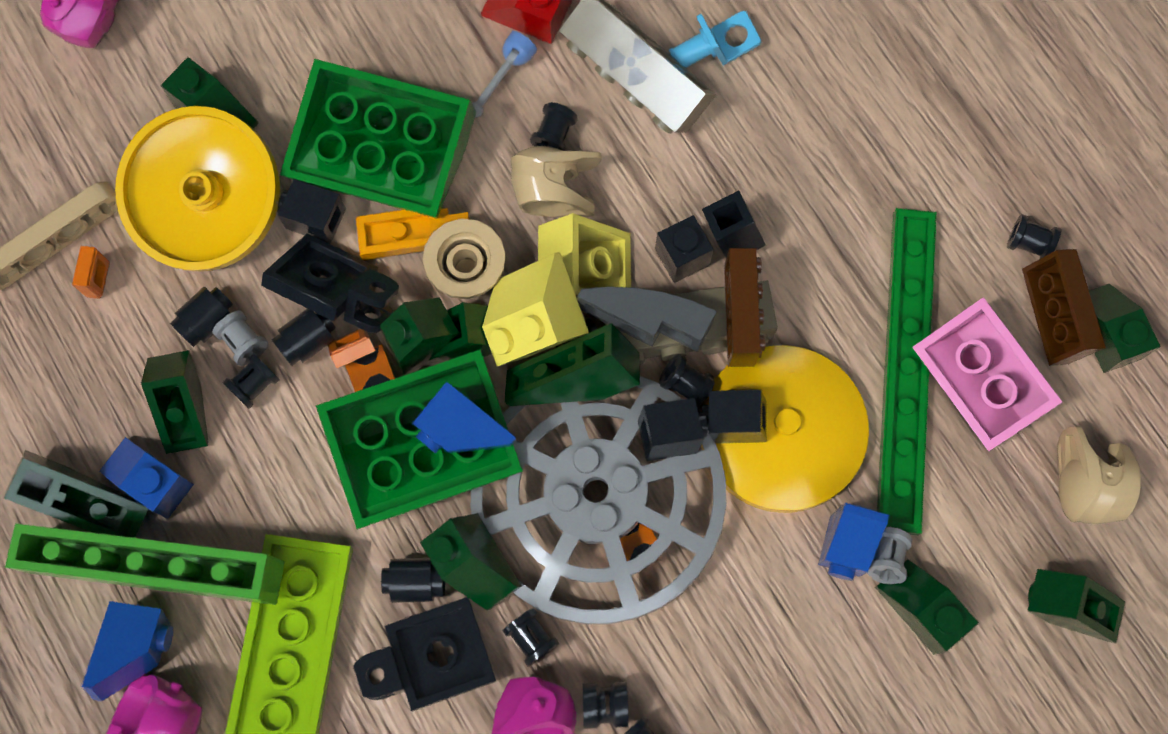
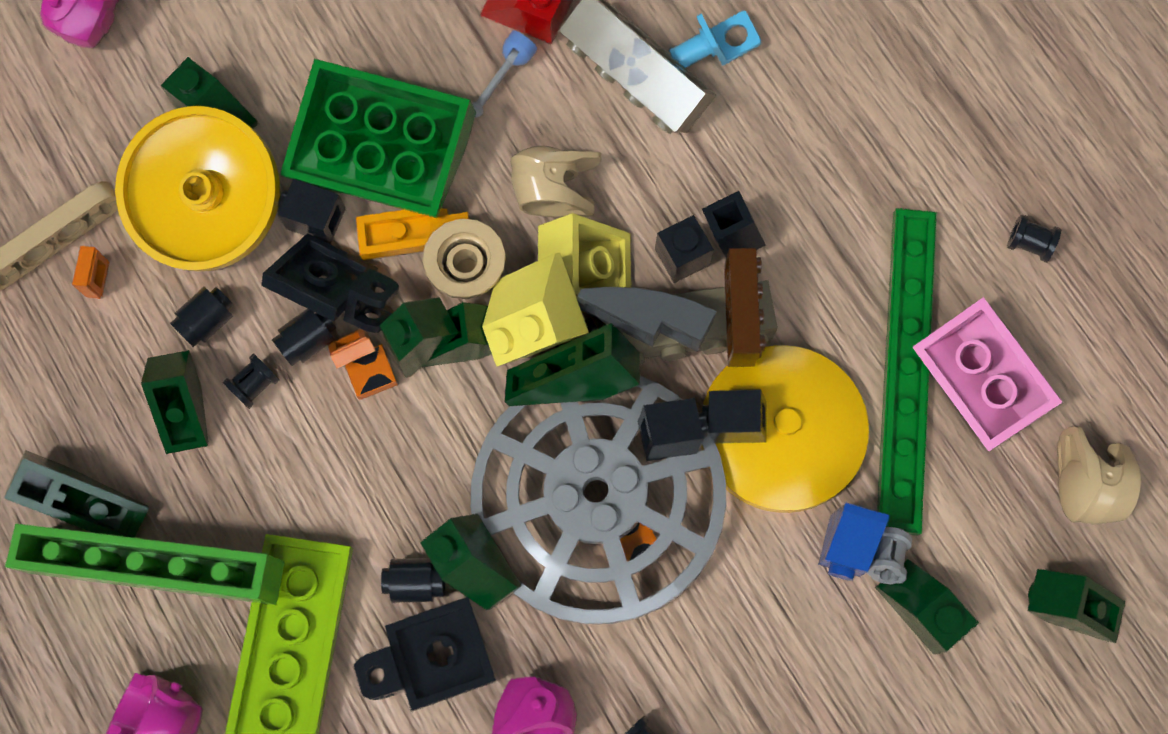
(126, 648): blue slope -> none
(146, 478): blue slope -> none
(240, 337): light grey bush -> none
(377, 447): green slope -> none
(459, 425): blue slope -> none
(530, 637): black bush -> none
(554, 126): black bush -> none
(595, 708): black wheel -> none
(686, 380): black bush -> none
(1063, 307): reddish brown piece -> none
(1123, 329): dark green slope -> none

